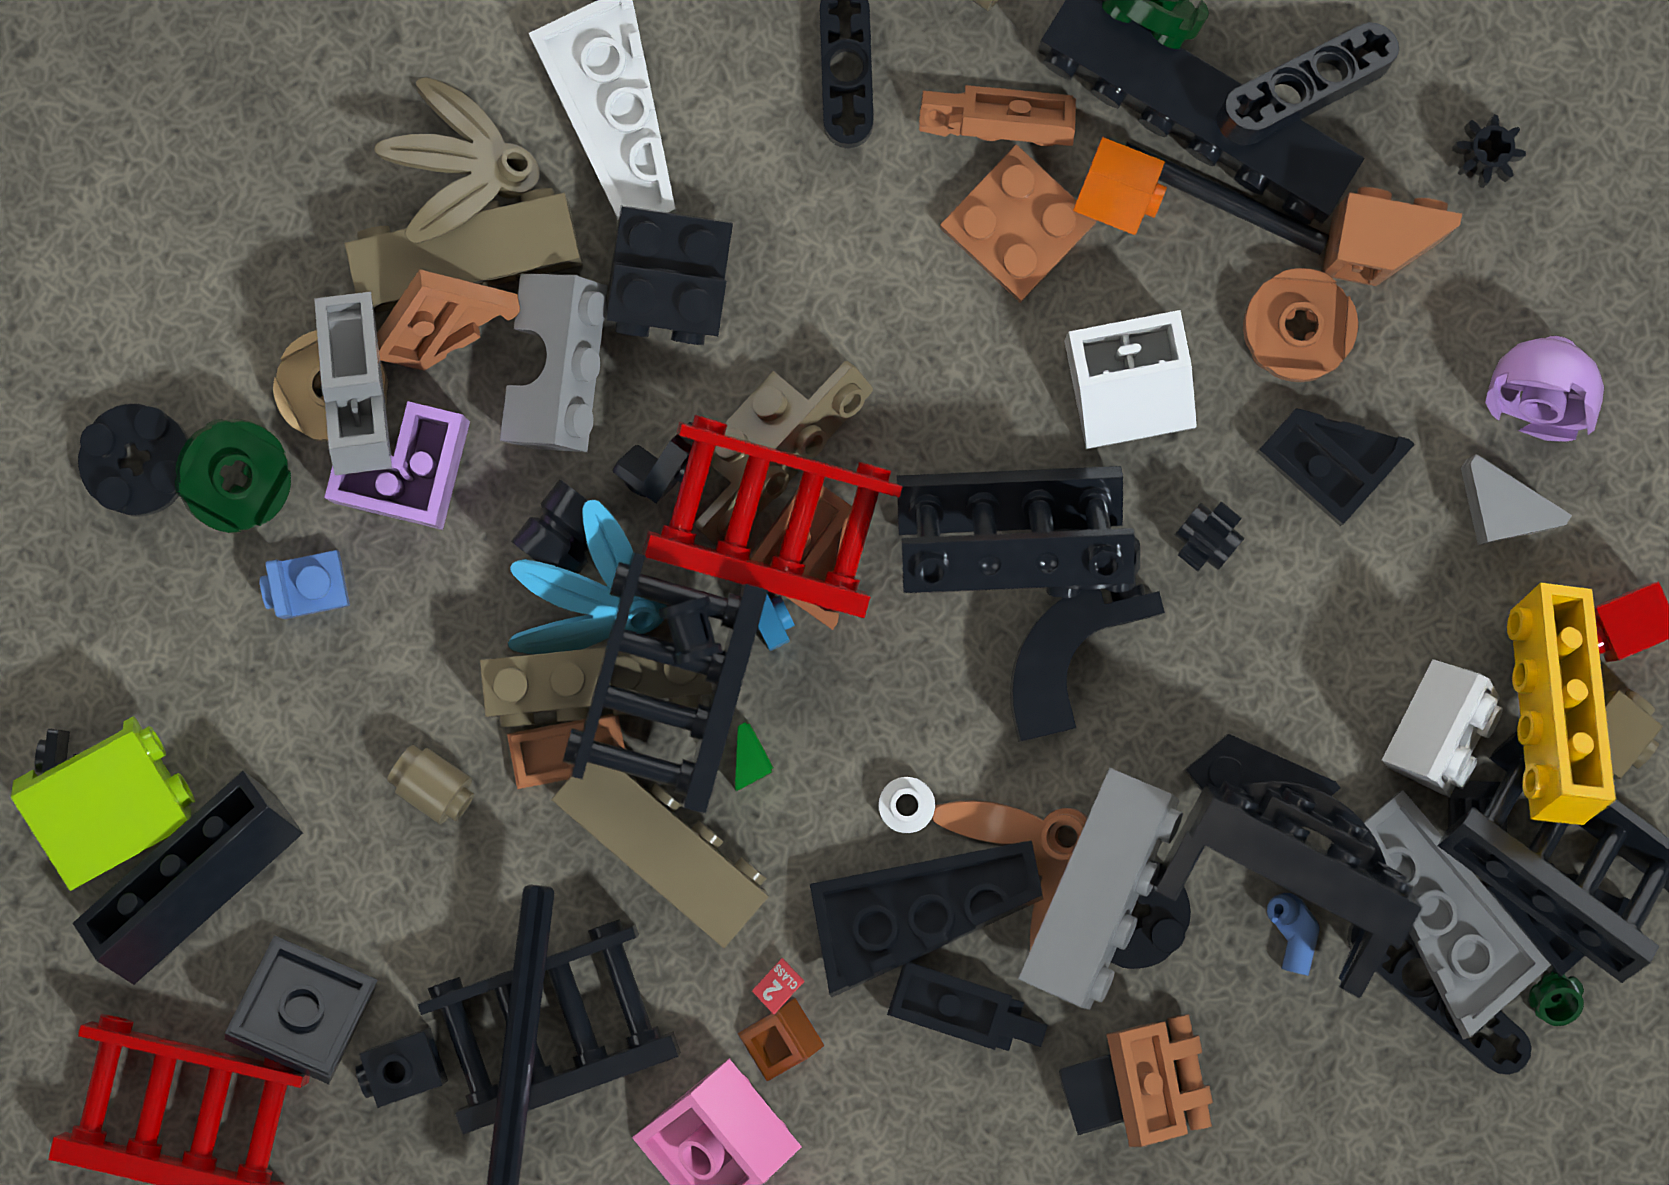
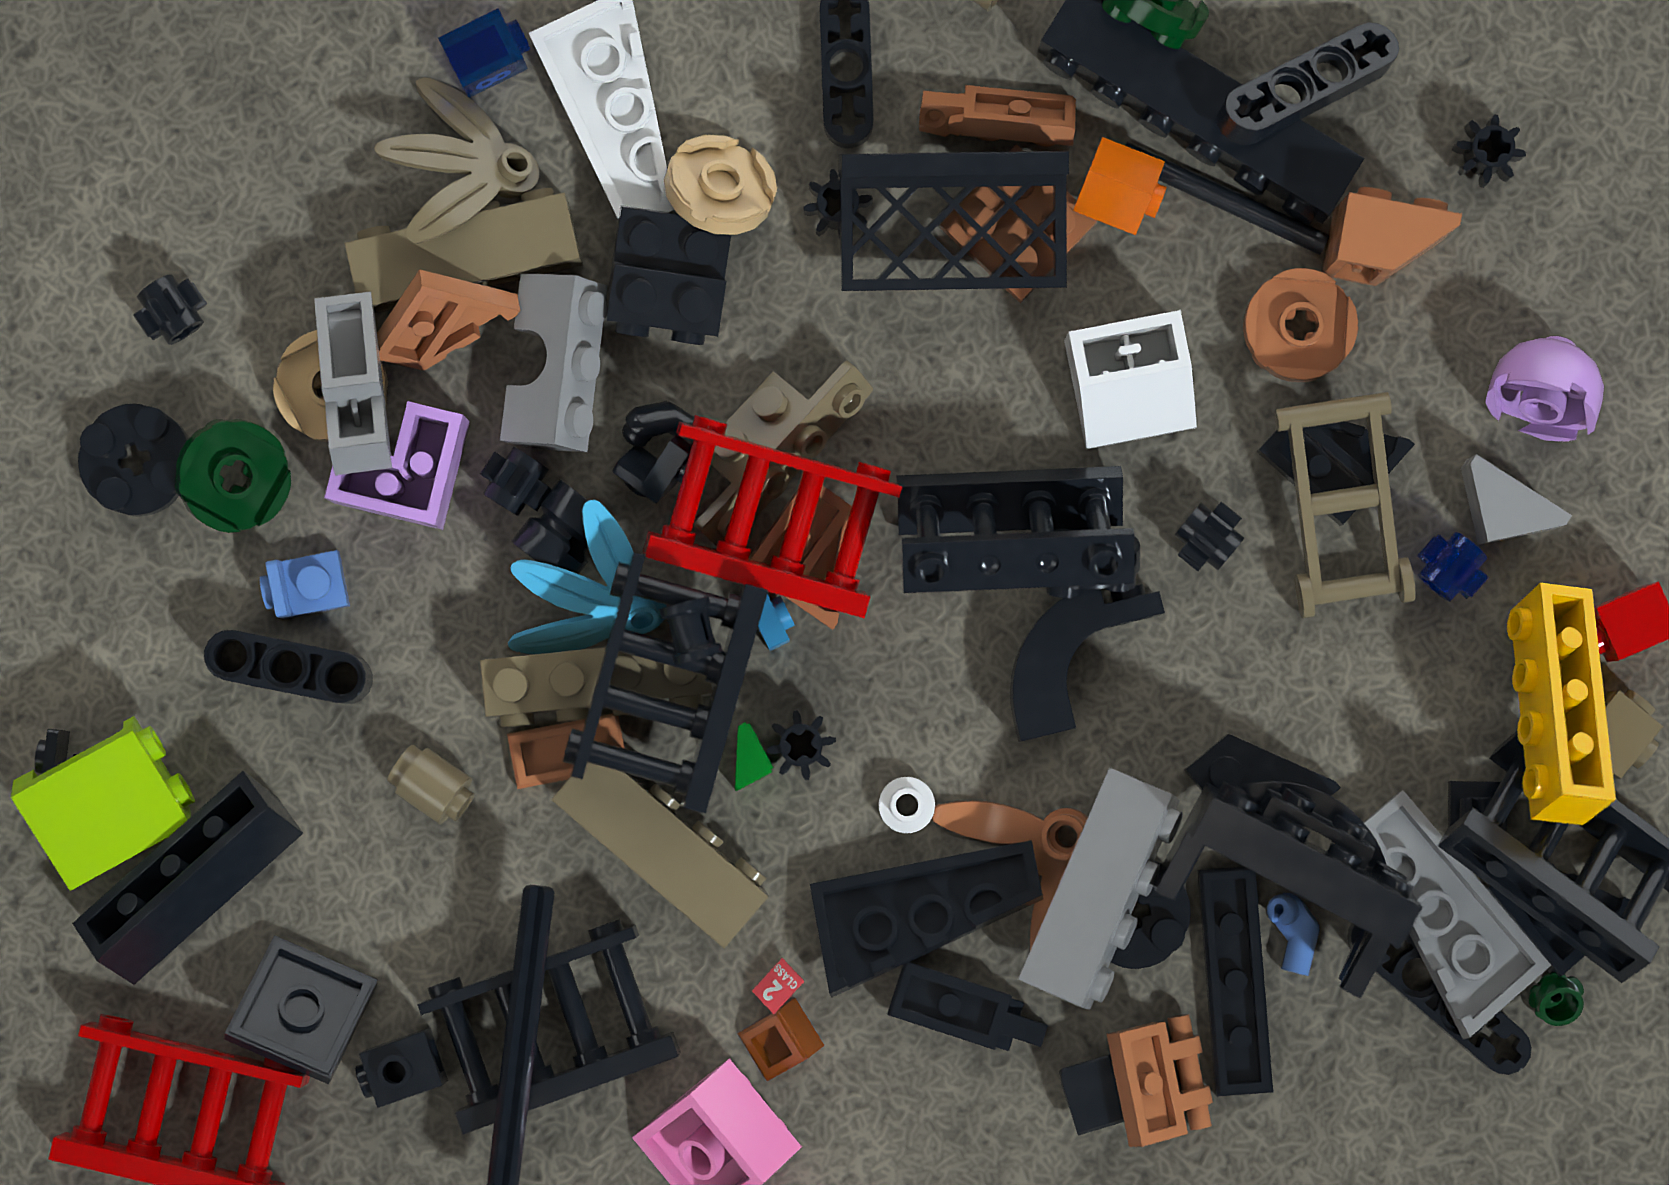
(170, 309): none -> black gear
(263, 657): none -> black beam
(486, 51): none -> clear blue brick
(515, 481): none -> black gear
(653, 420): none -> black arm
(720, 185): none -> tan tile
(798, 729): none -> black gear
(820, 208): none -> black gear
(954, 170): none -> black fence
(1235, 981): none -> black tile
(1398, 571): none -> dark tan piece
(1444, 727): white slope -> none
(1452, 566): none -> clear blue gear

